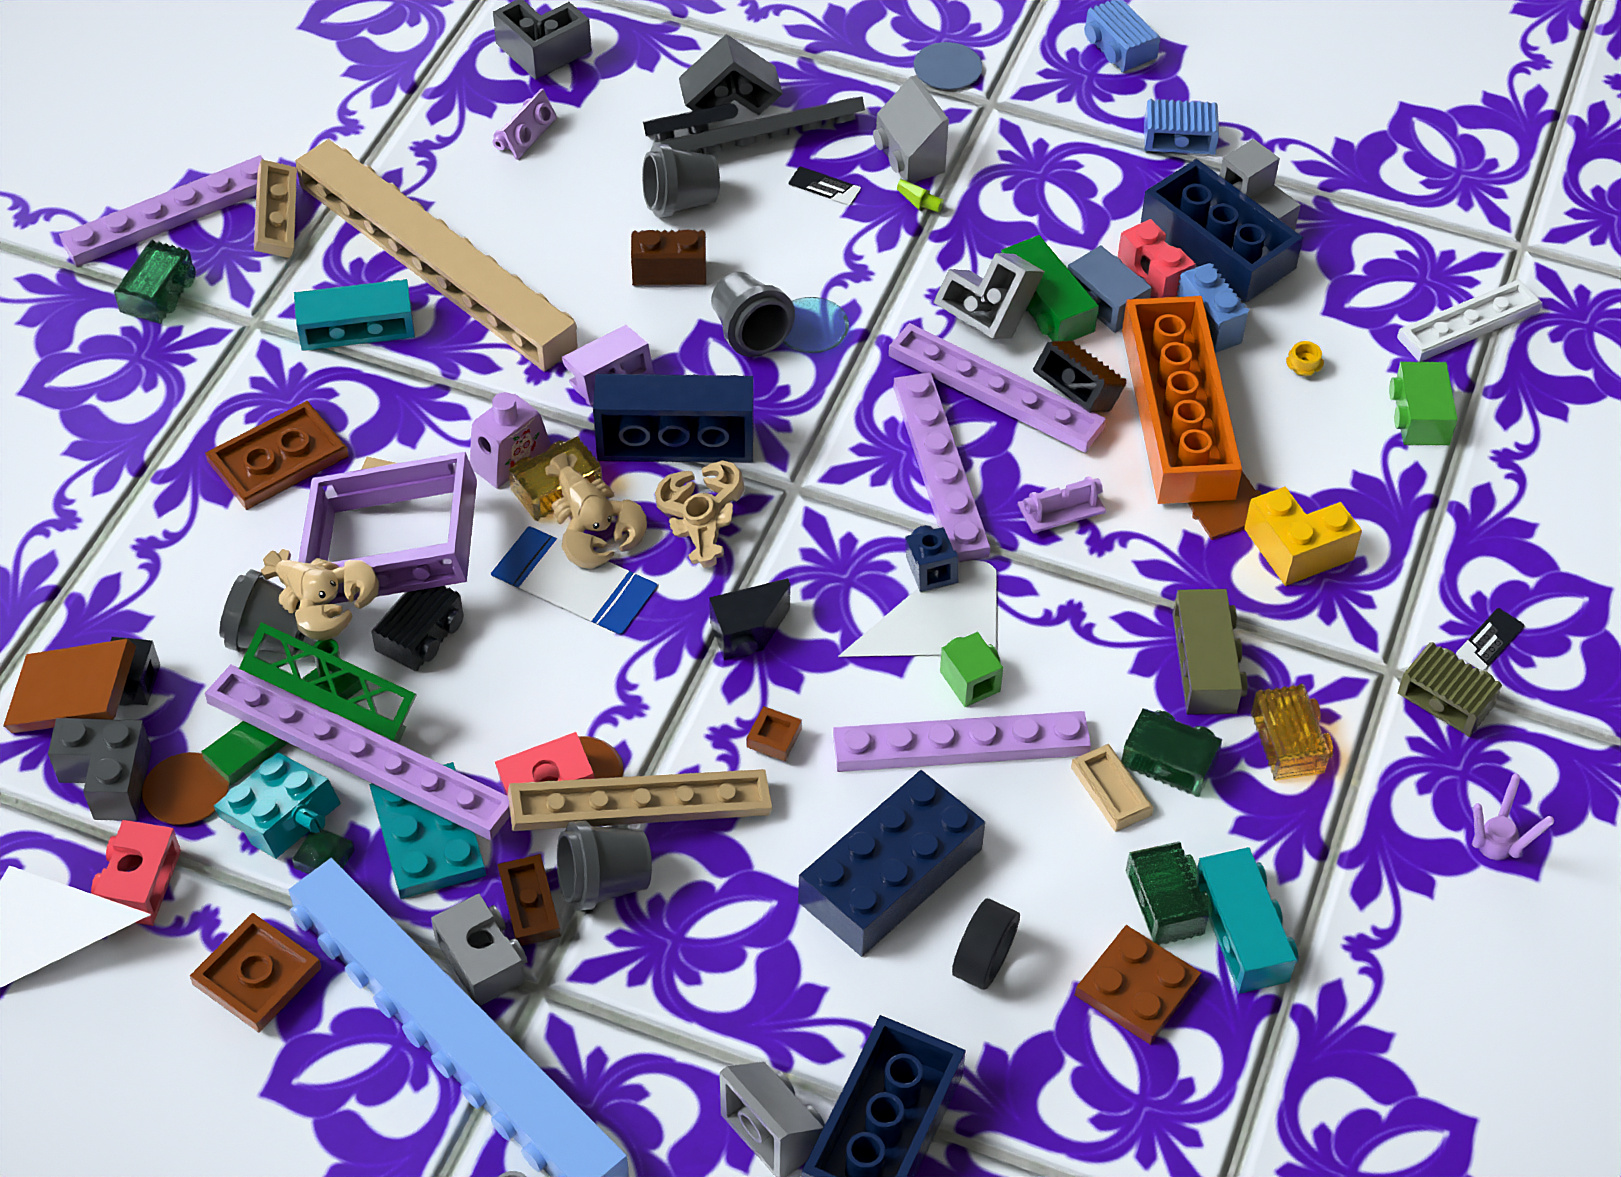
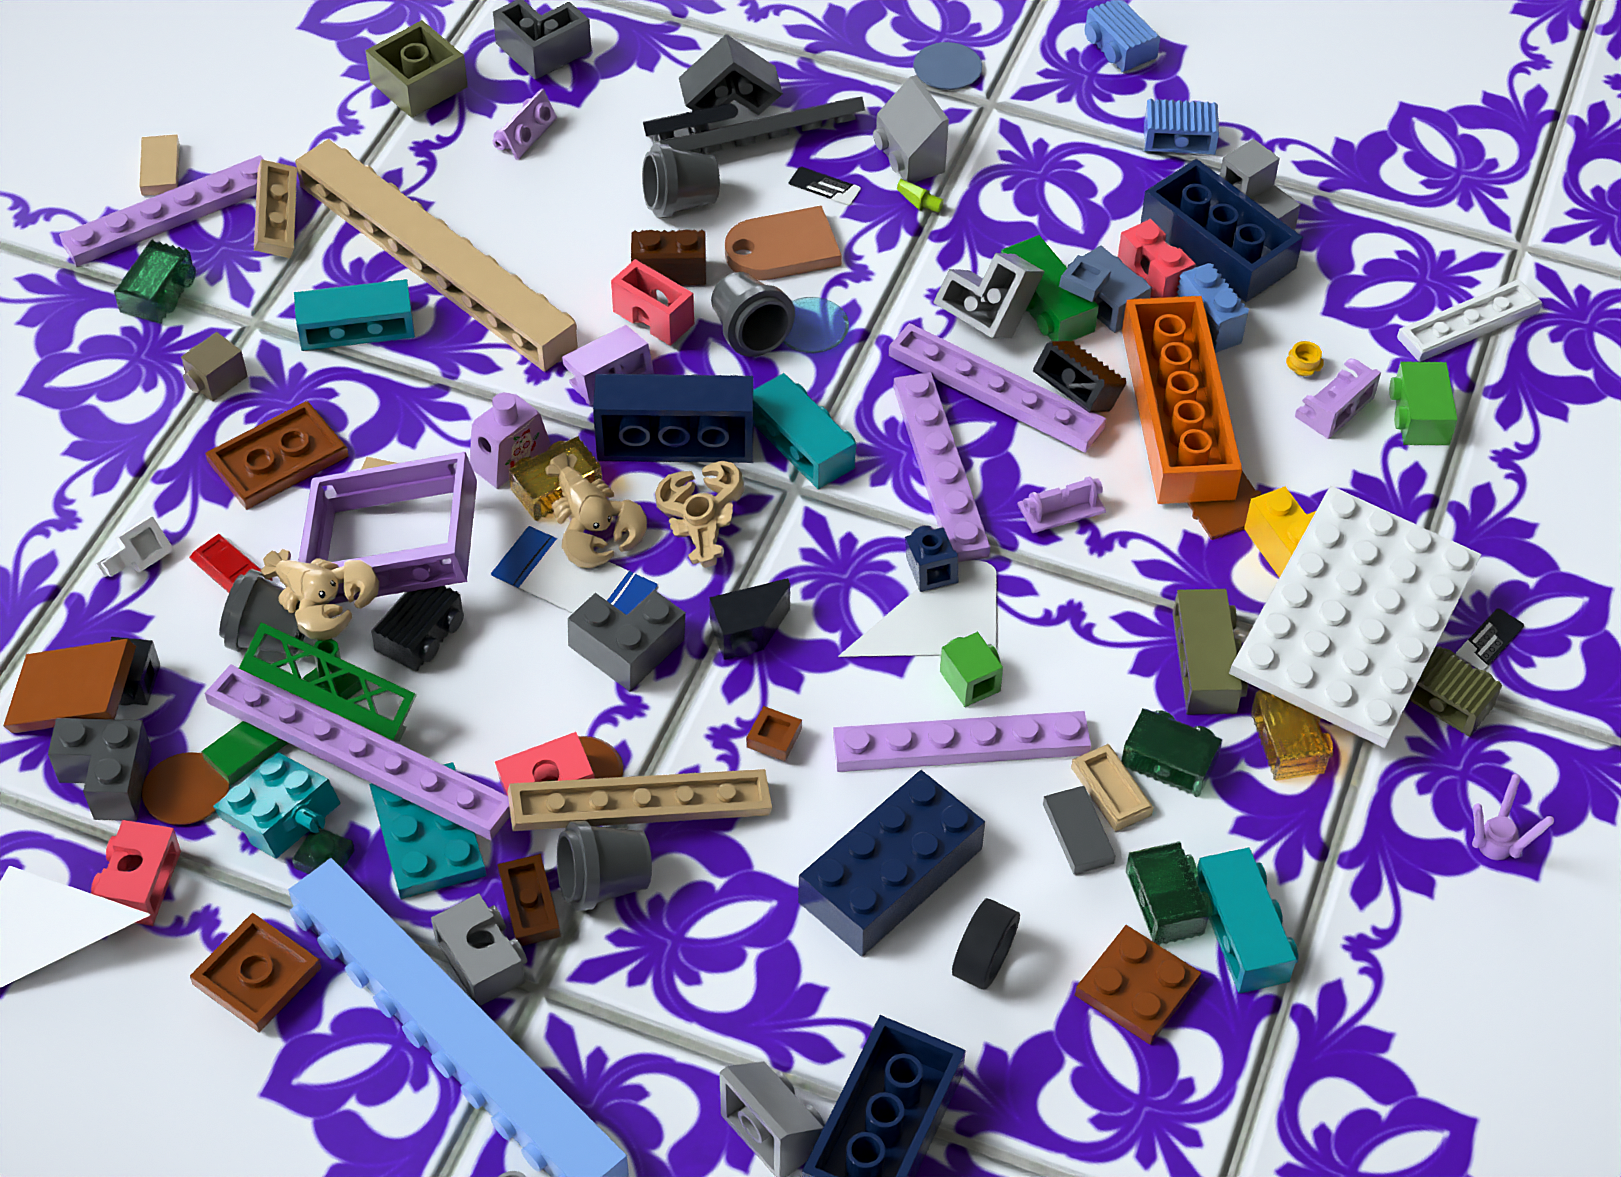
(139, 546): none -> white plate
(159, 164): none -> tan tile
(213, 367): none -> dark tan brick
(222, 561): none -> red tile
(416, 68): none -> olive brick
(627, 644): none -> dark grey brick
(636, 301): none -> coral brick
(783, 244): none -> nougat tile
(803, 431): none -> teal brick
(1079, 830): none -> dark grey tile
(1085, 278): none -> sand blue plate
(1340, 399): none -> lavender hinge
(1355, 616): none -> white plate

